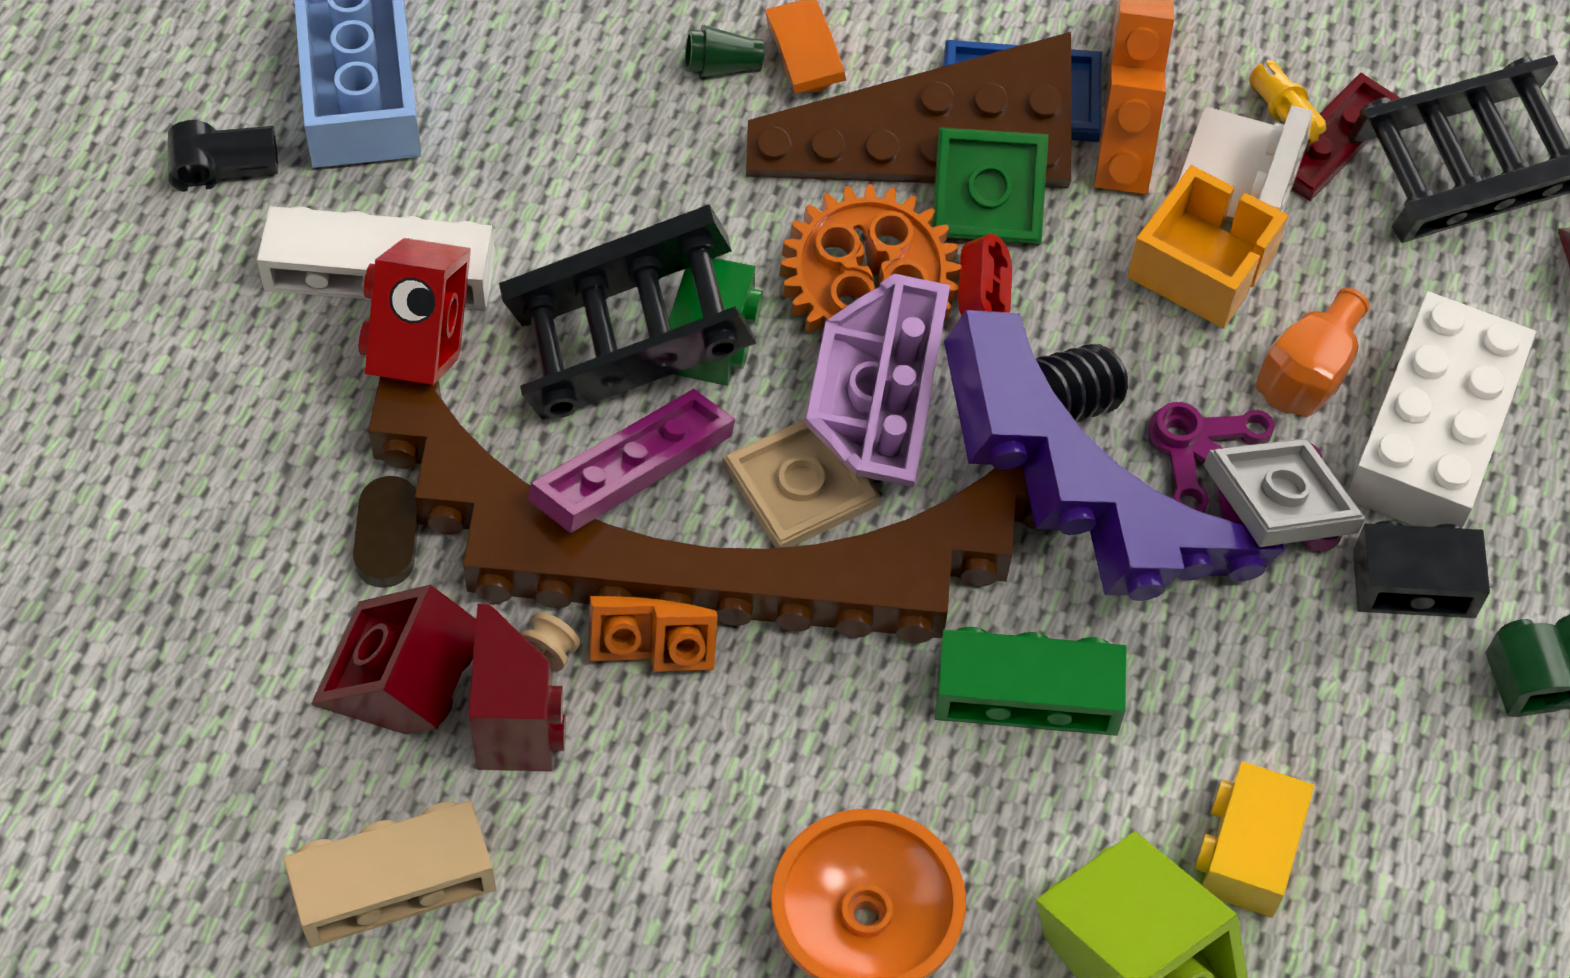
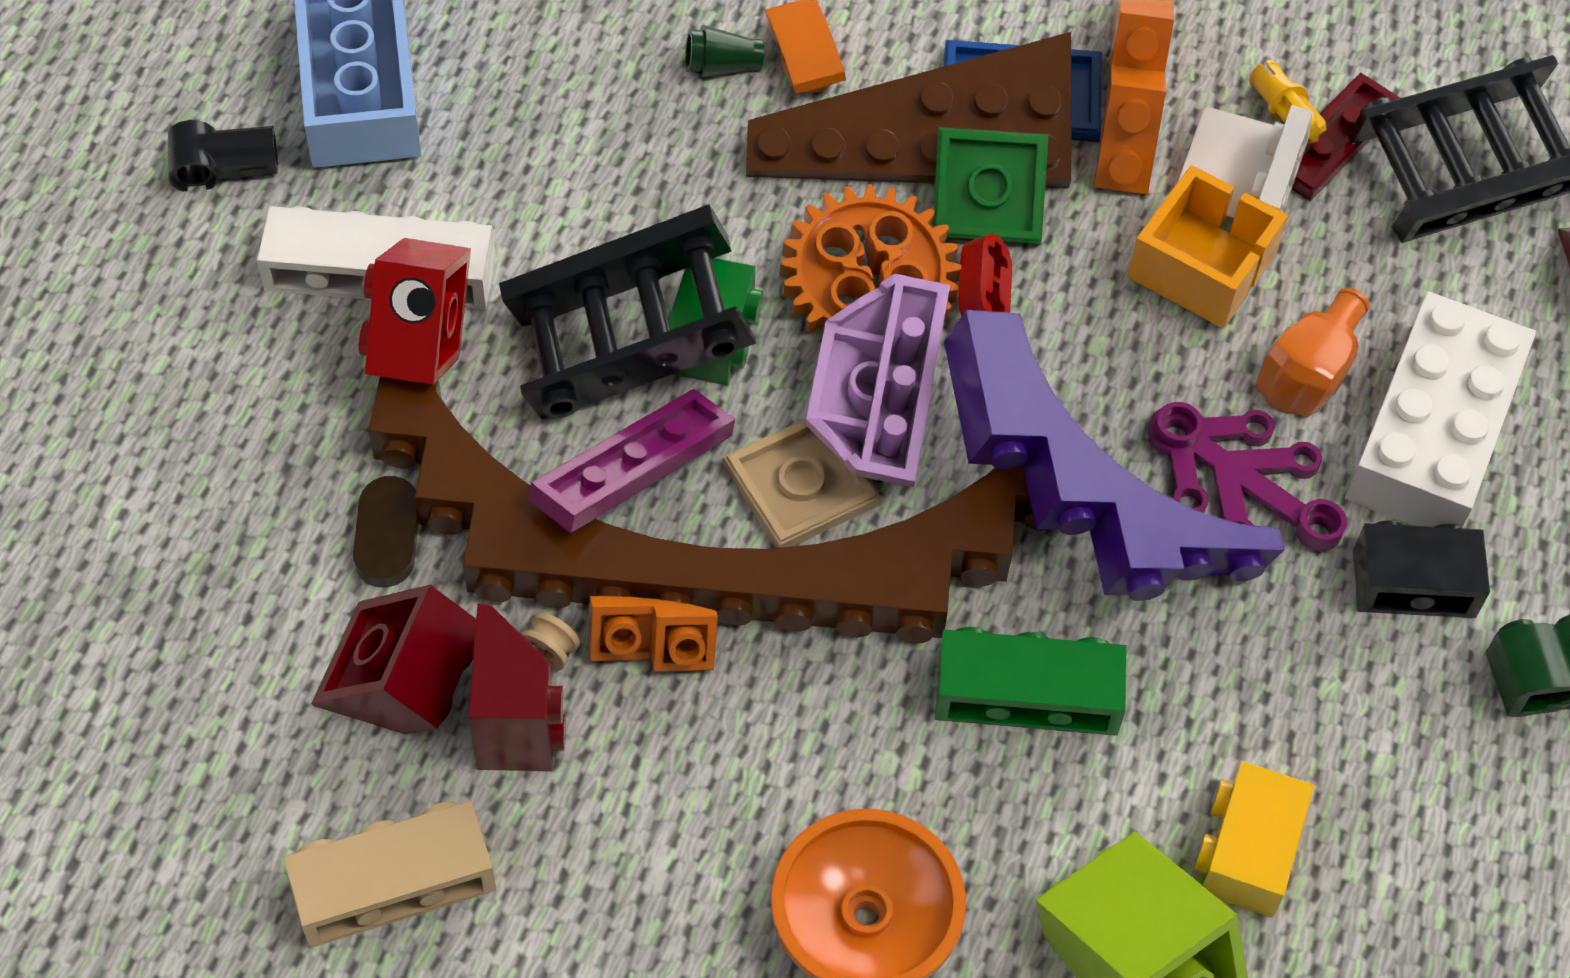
(1086, 379): black piece -> none
(1283, 492): light grey tile -> none

